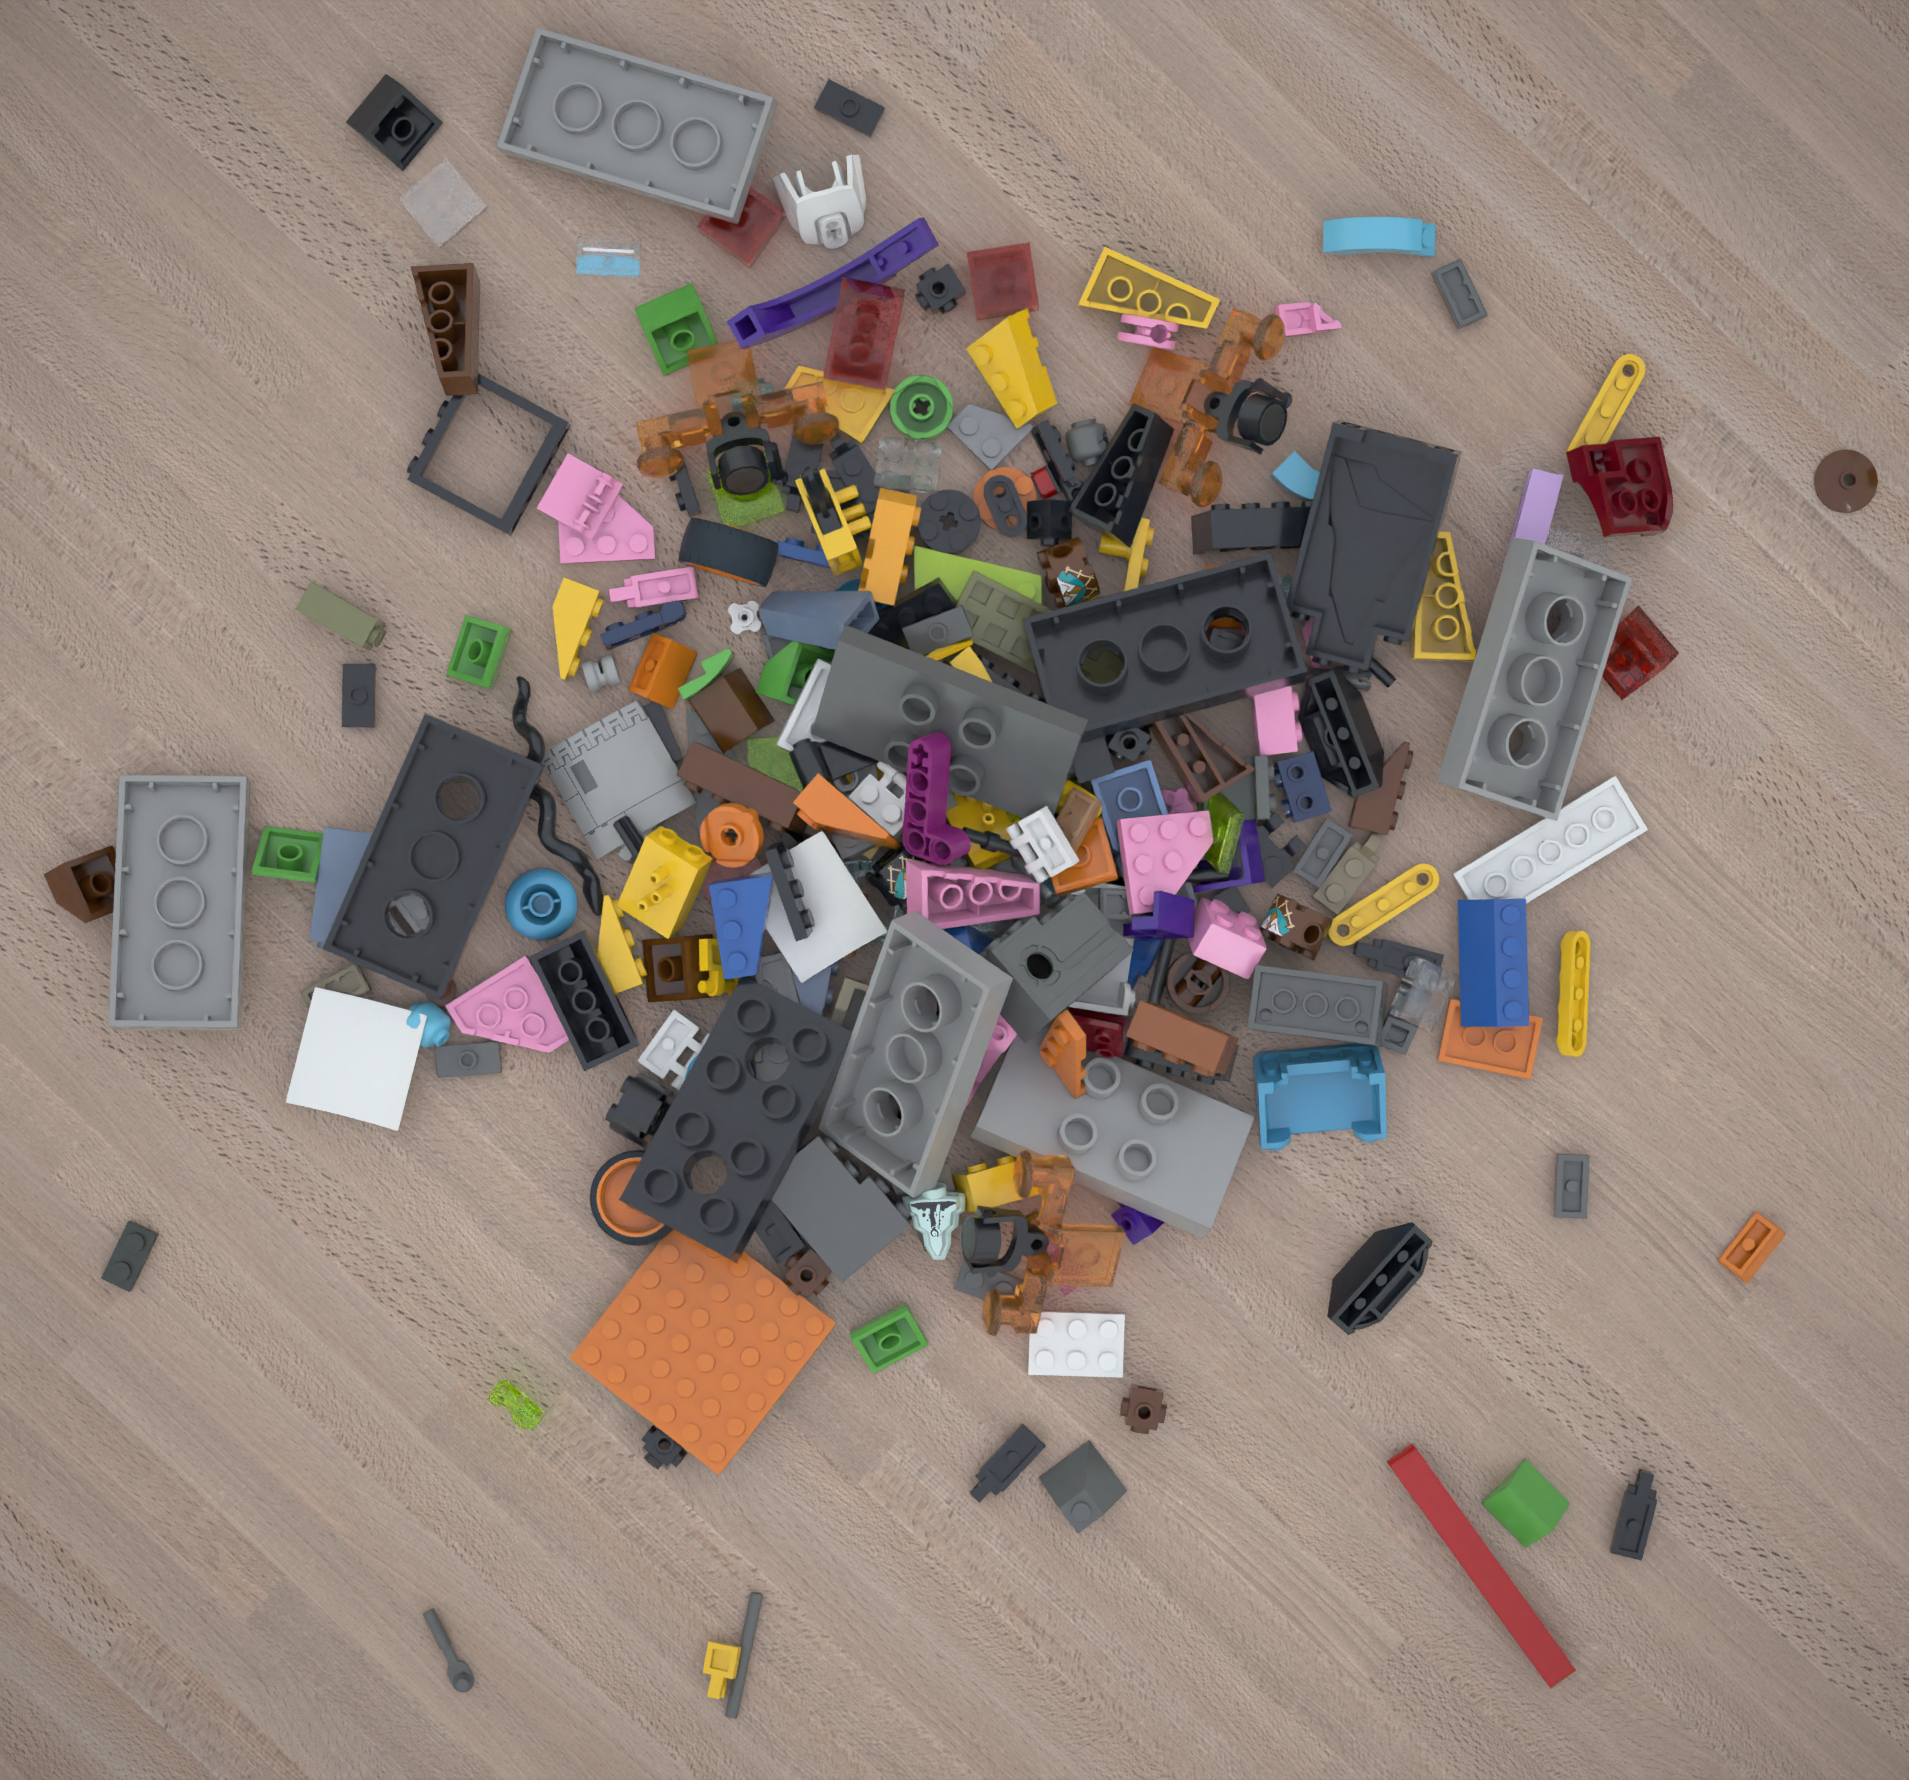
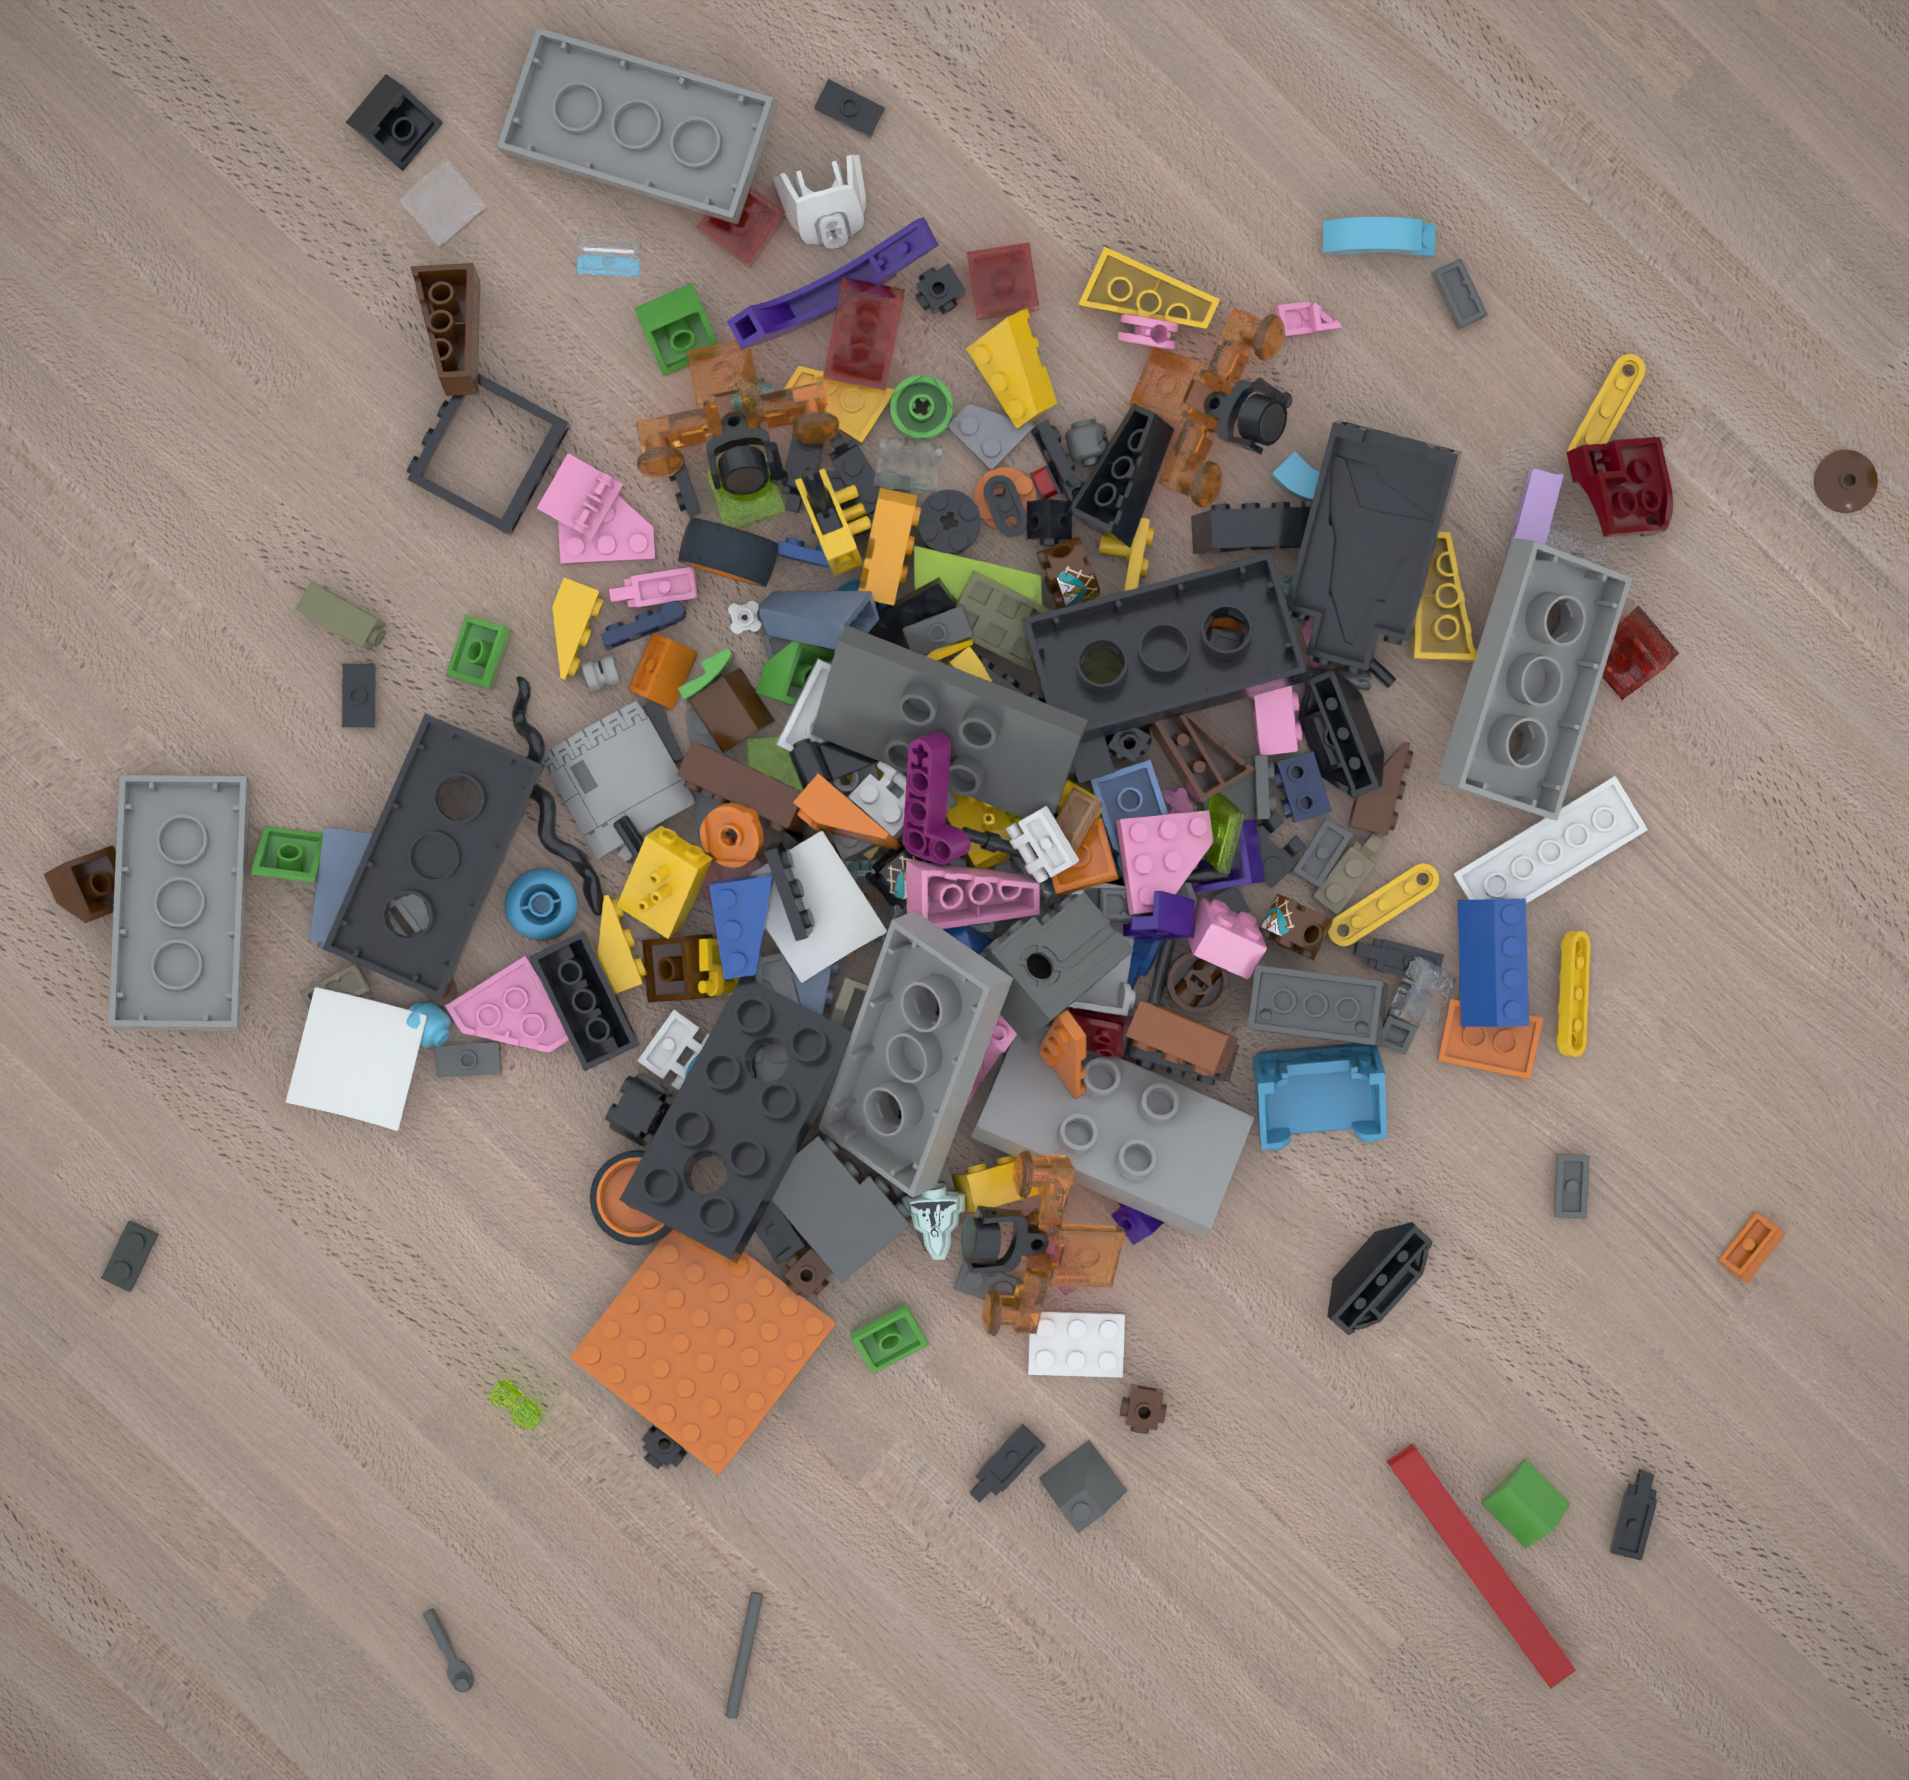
(720, 1663): yellow plate -> none

